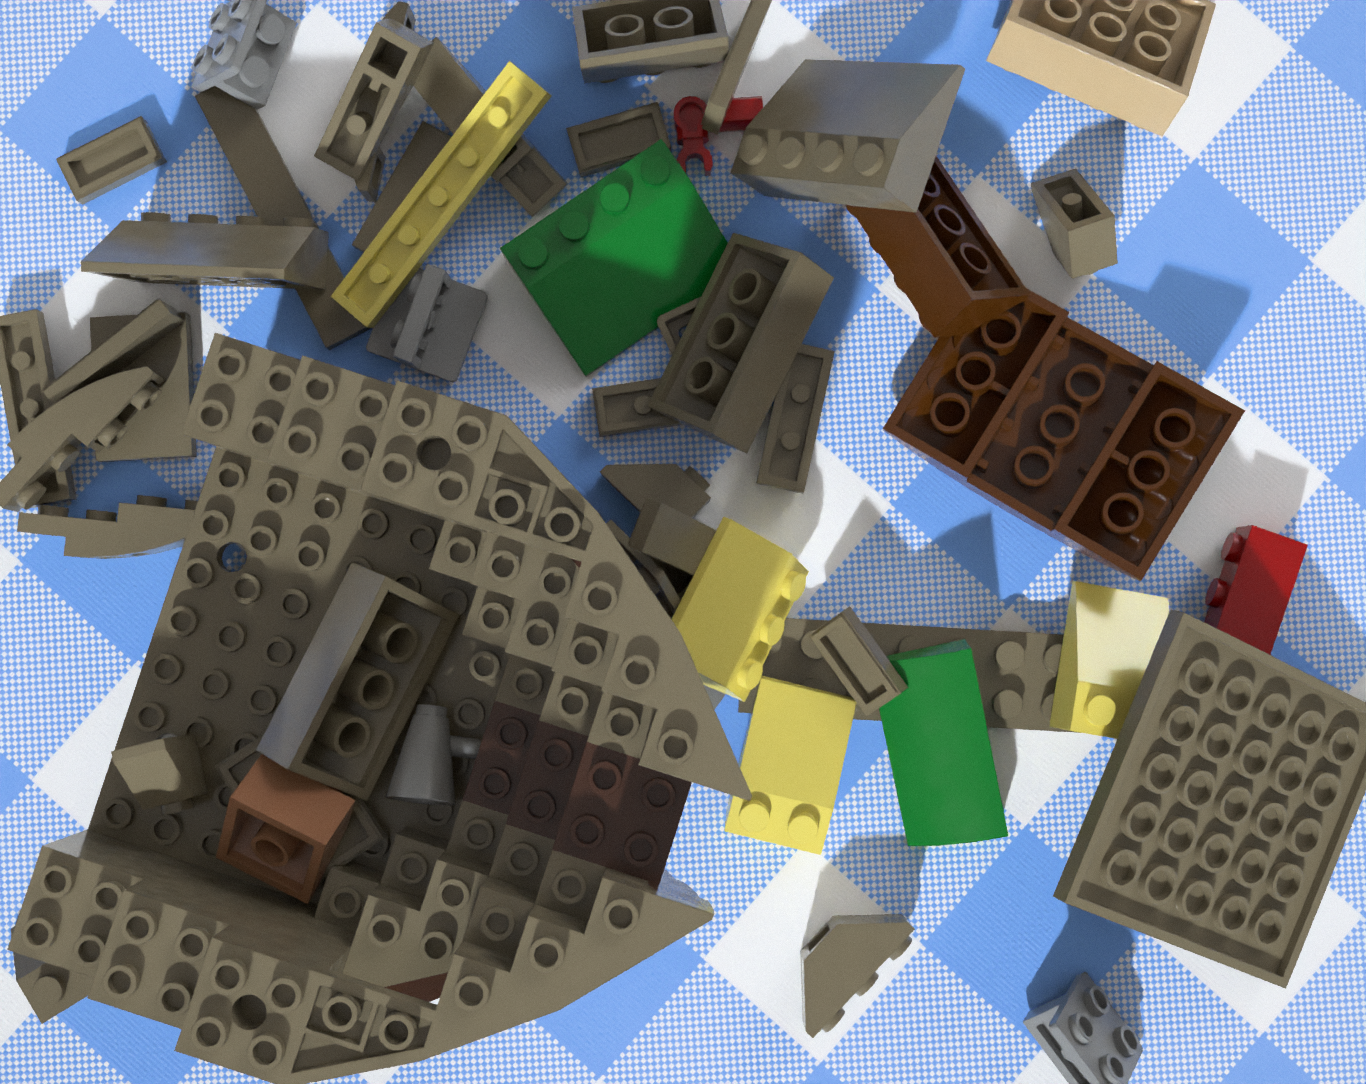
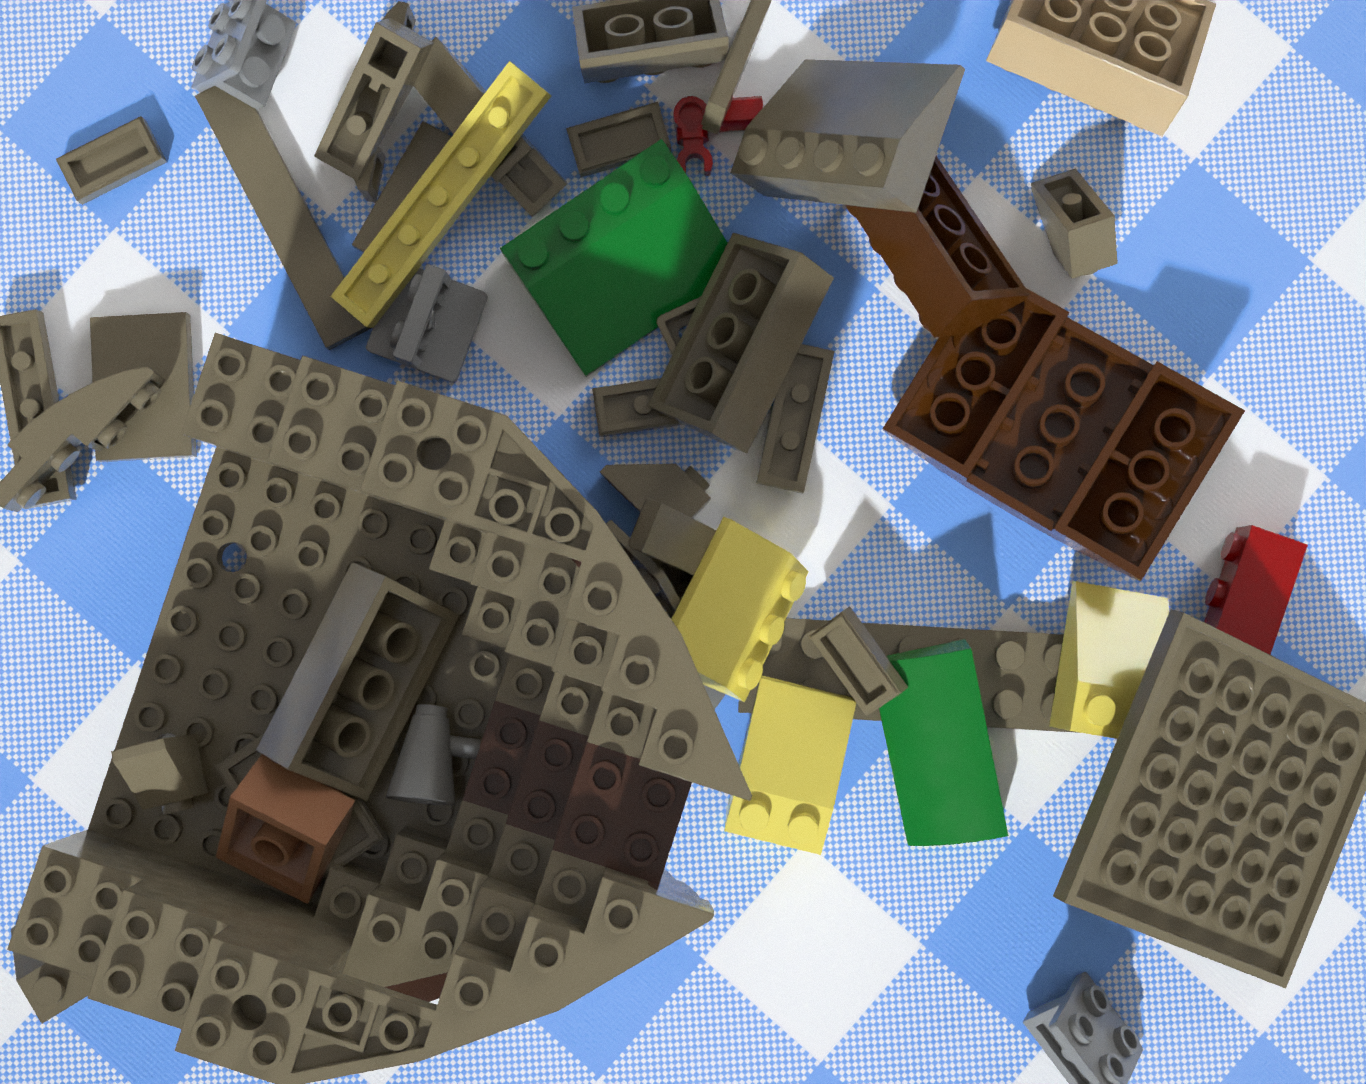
(117, 350): dark tan tile -> none
(139, 528): dark tan slope -> none
(213, 252): dark tan slope -> none
(845, 962): dark tan slope -> none

